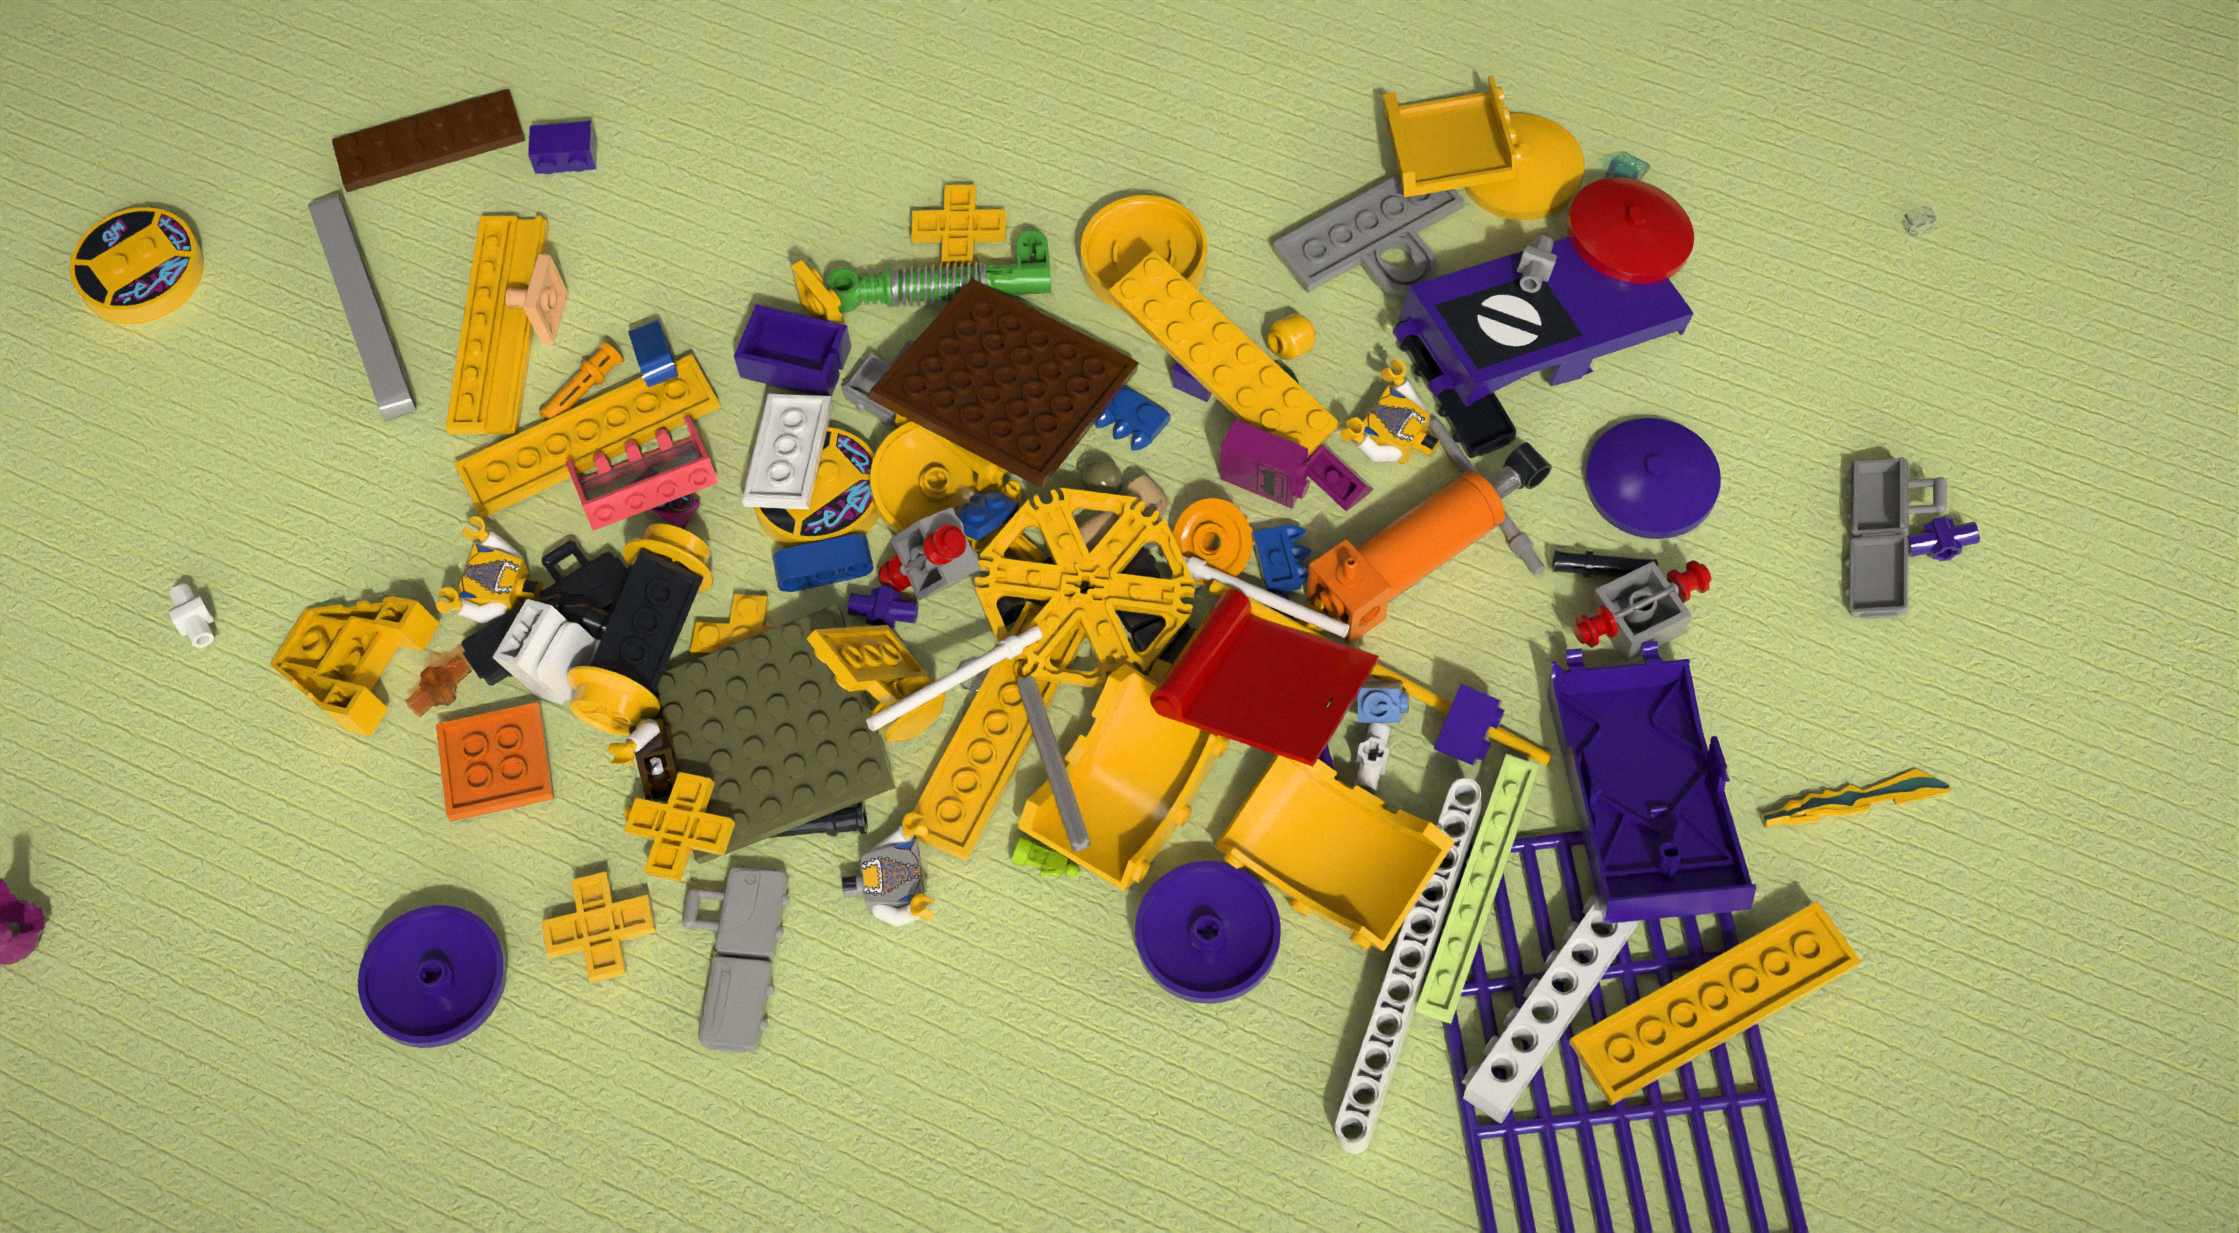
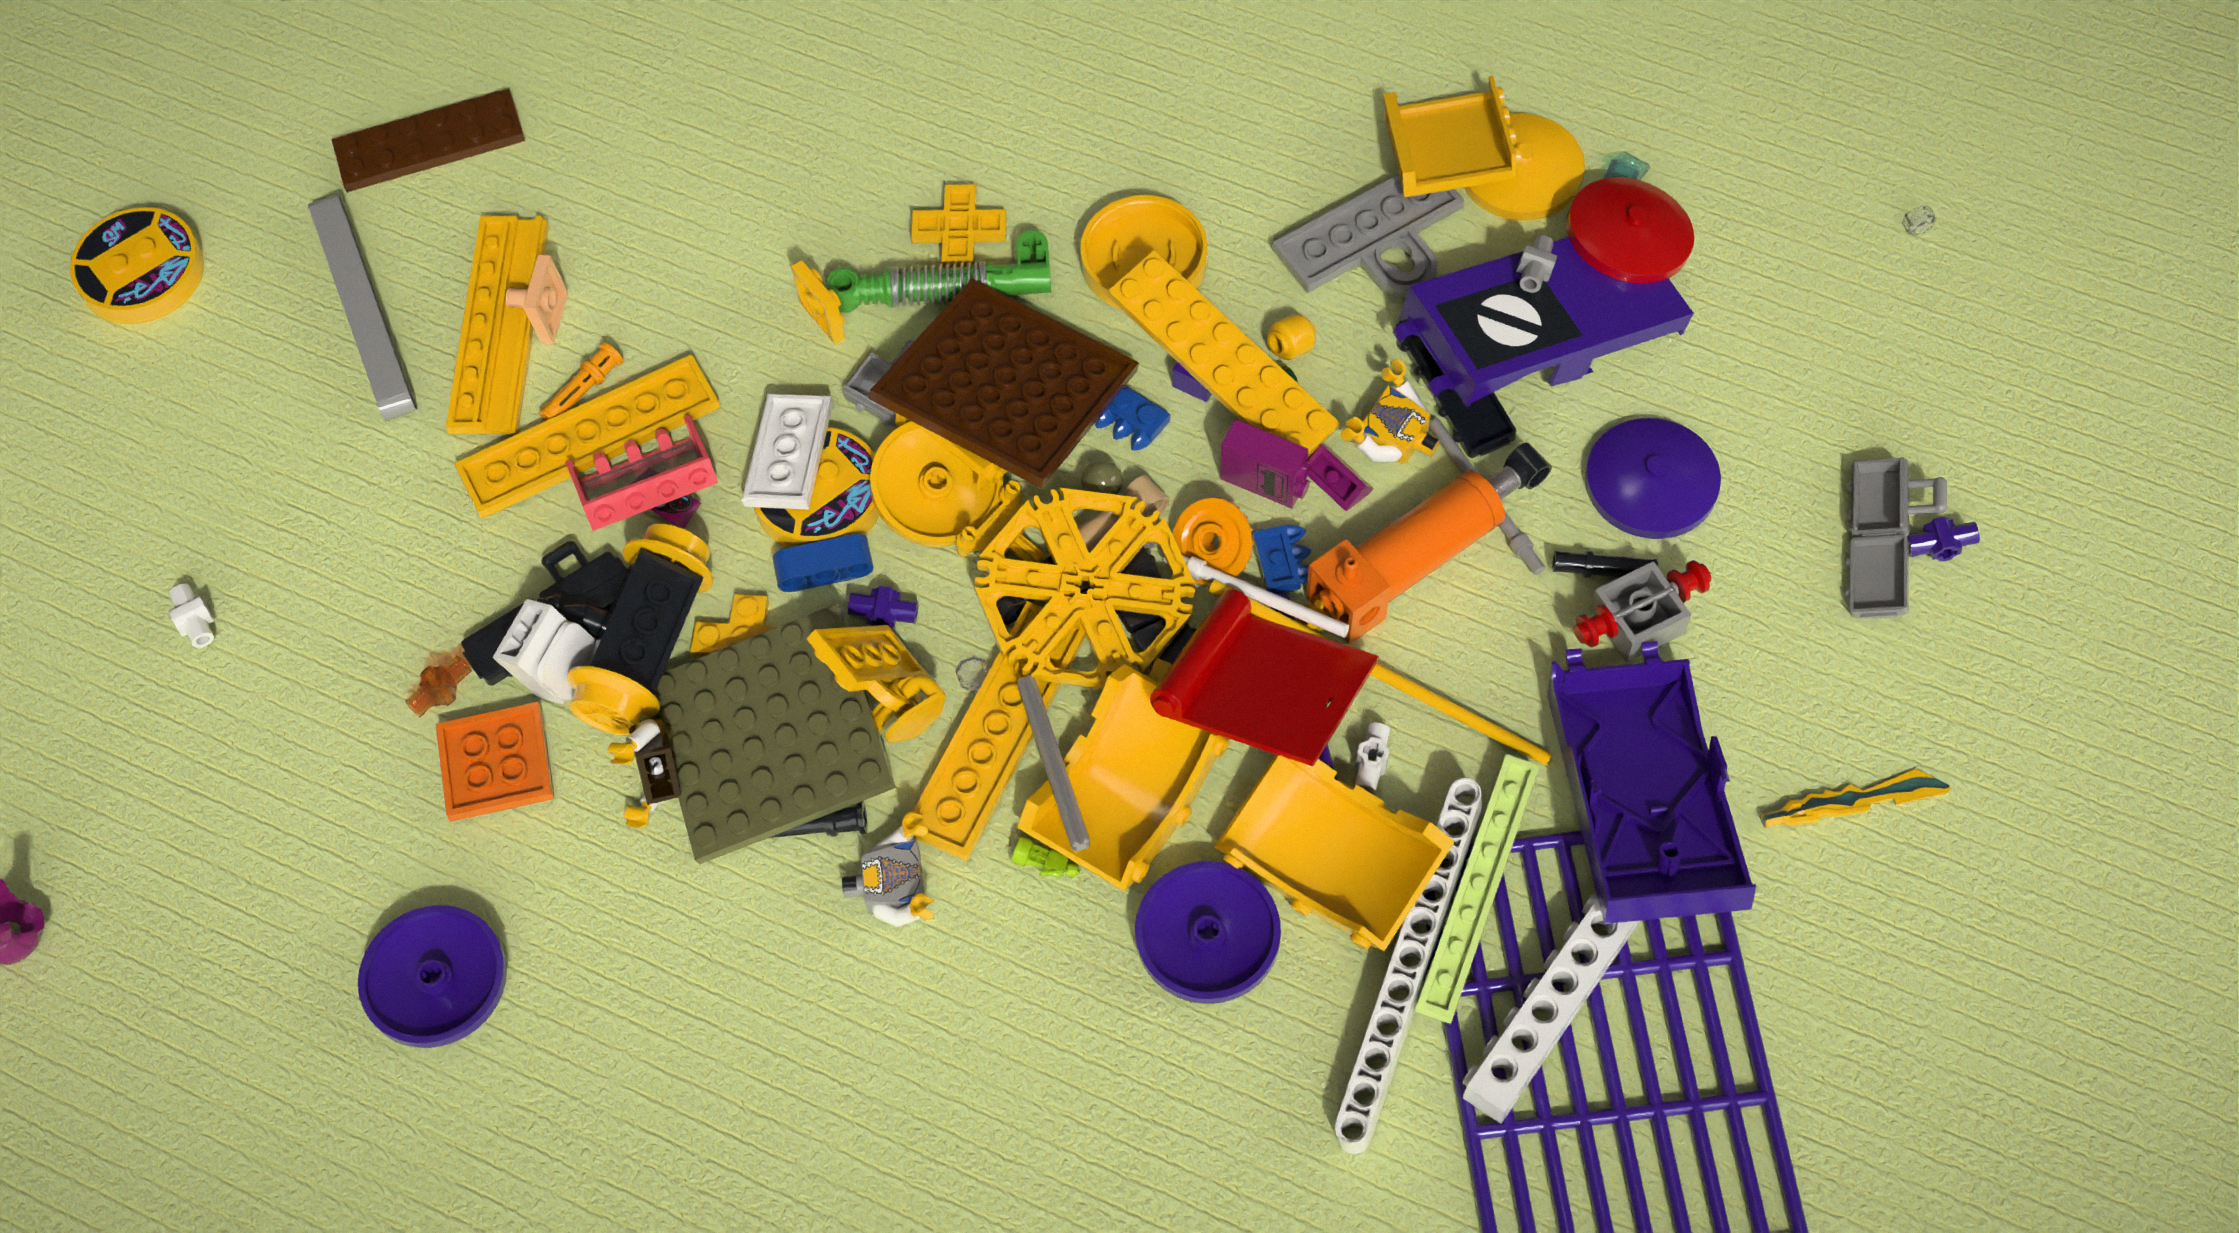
(342, 652): yellow wedge -> none
(491, 580): torso -> none
(562, 147): dark purple brick -> none
(598, 926): yellow plate -> none
(653, 353): blue beam -> none
(679, 826): yellow plate -> none
(746, 938): light grey piece -> none
(792, 351): dark purple piece -> none
(930, 556): light grey brick -> none
(985, 513): blue plate -> none
(1007, 648): white bar -> none
(1382, 702): medium blue brick -> none
(1469, 725): dark purple brick -> none
(1714, 1003): yellow plate -> none

